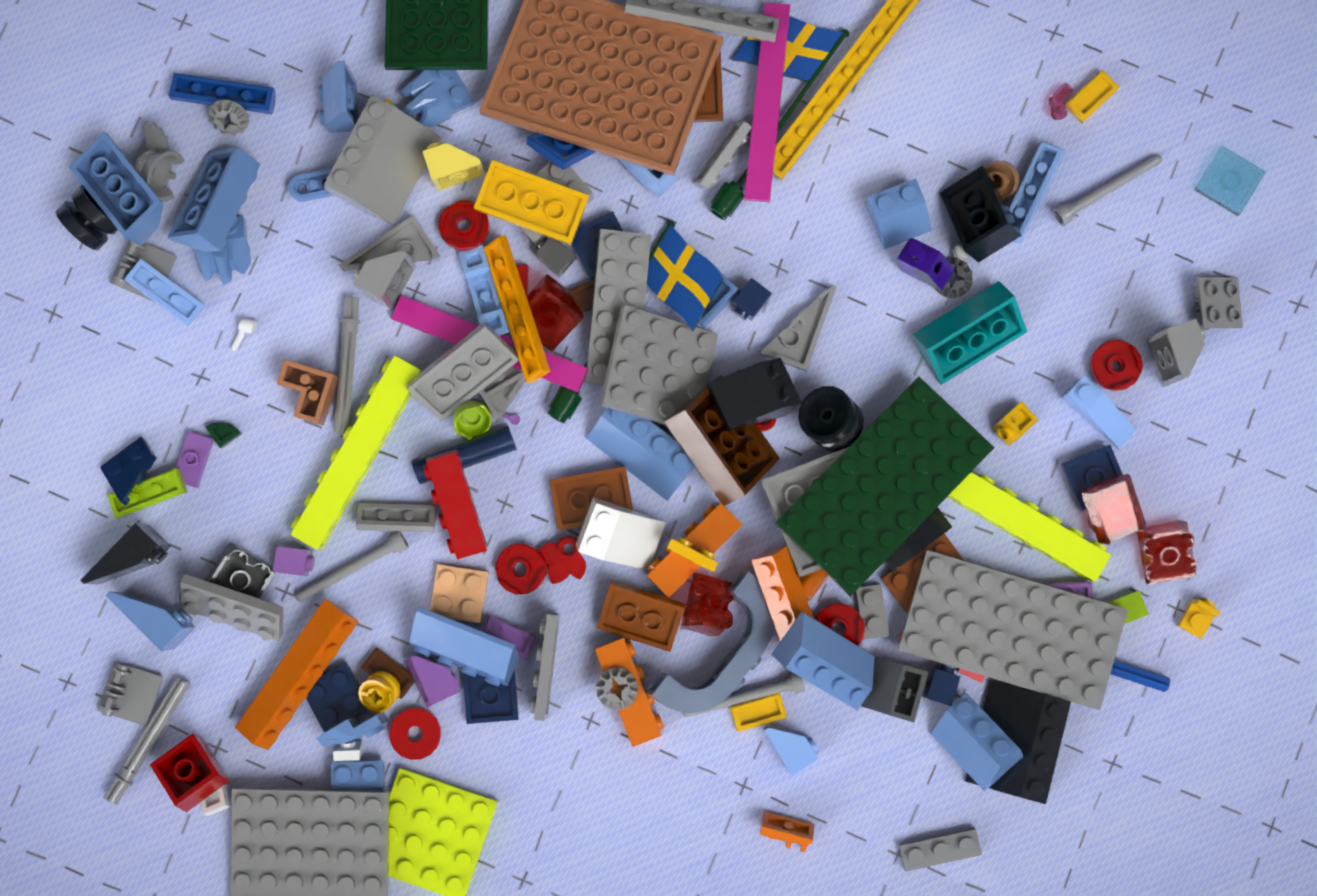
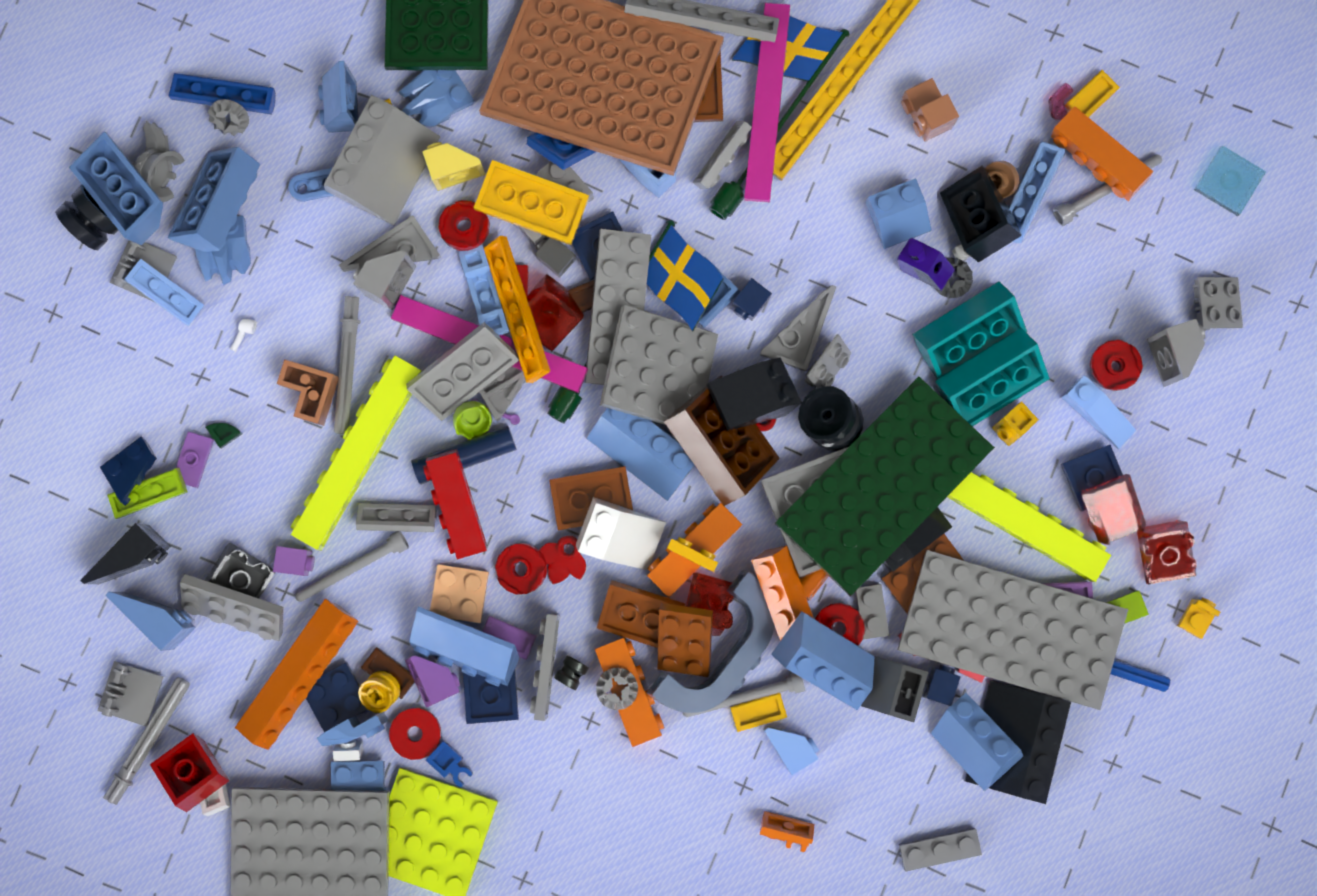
(446, 761): none -> blue plate
(571, 672): none -> pearl dark grey wheel
(684, 640): none -> dark orange plate
(834, 357): none -> light grey hinge
(929, 109): none -> nougat brick
(994, 378): none -> teal slope
(1101, 154): none -> orange brick

